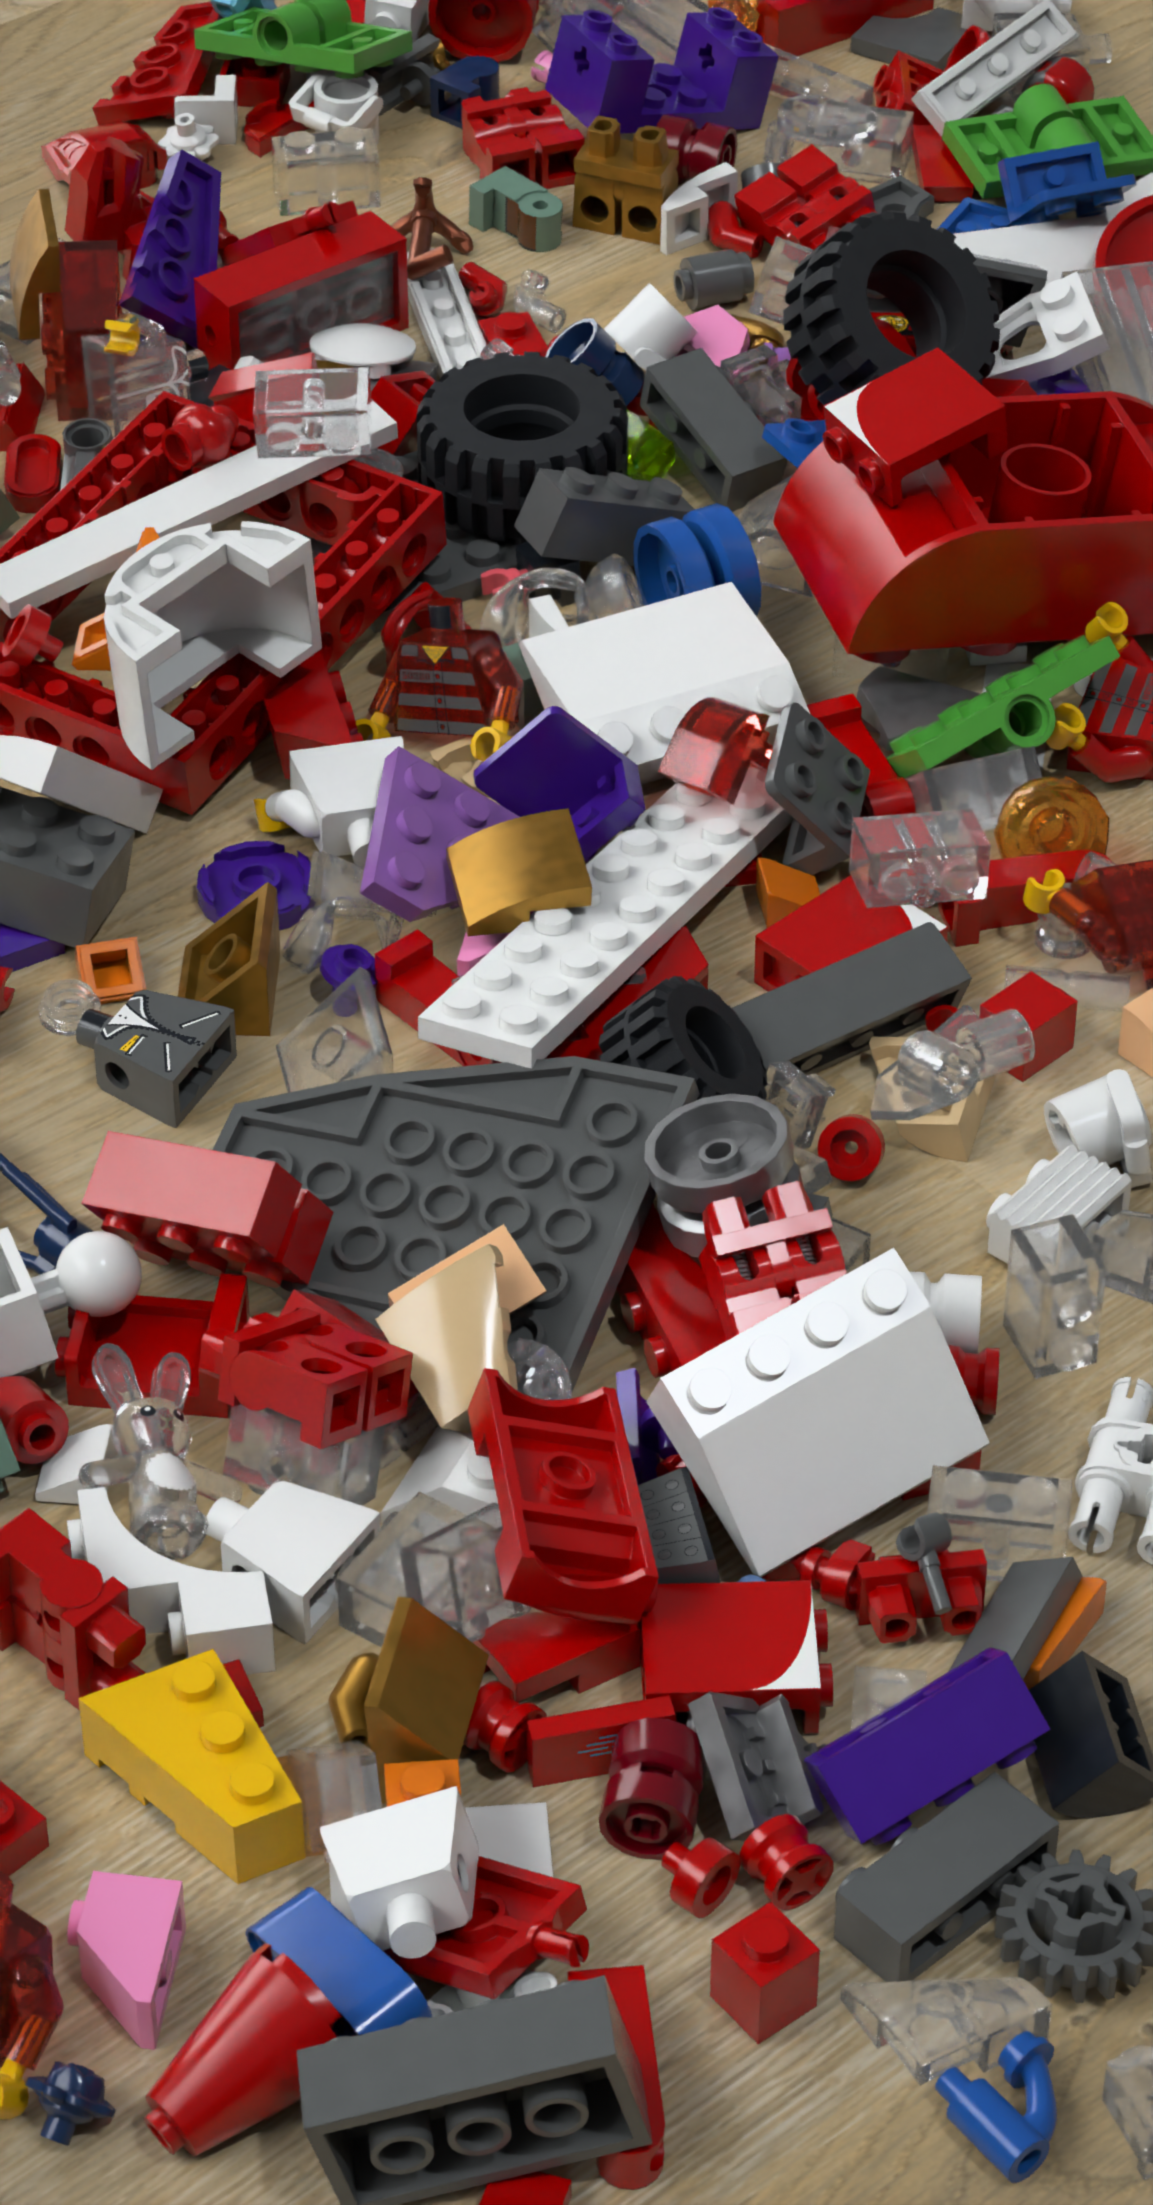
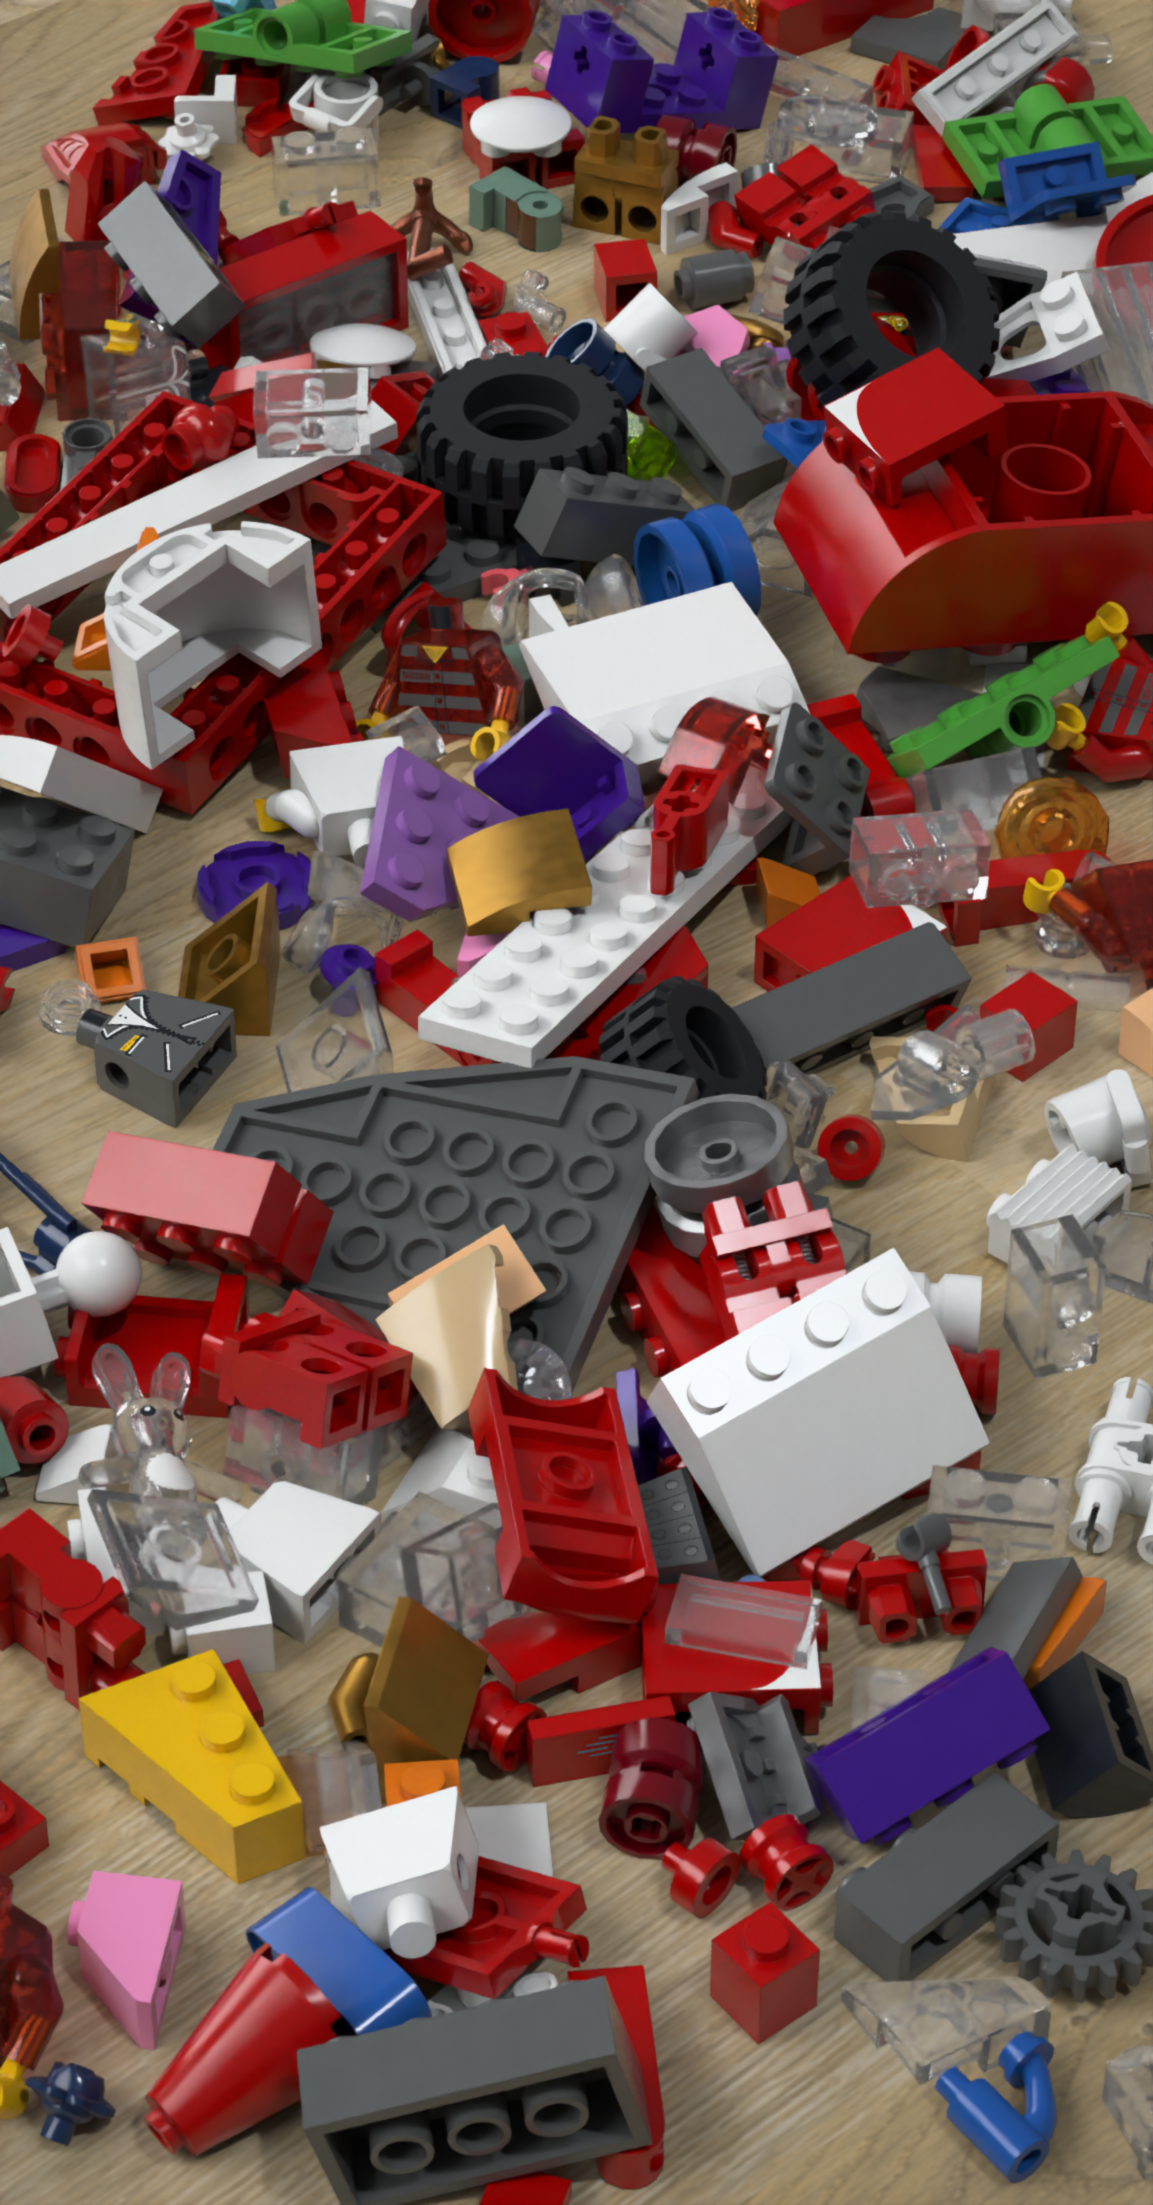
(169, 266): none -> brick
(173, 1557): none -> clear slope
(417, 734): none -> clear tile
(520, 126): none -> white dish
(621, 273): none -> red brick
(686, 823): none -> red piece
(743, 1621): none -> clear tile

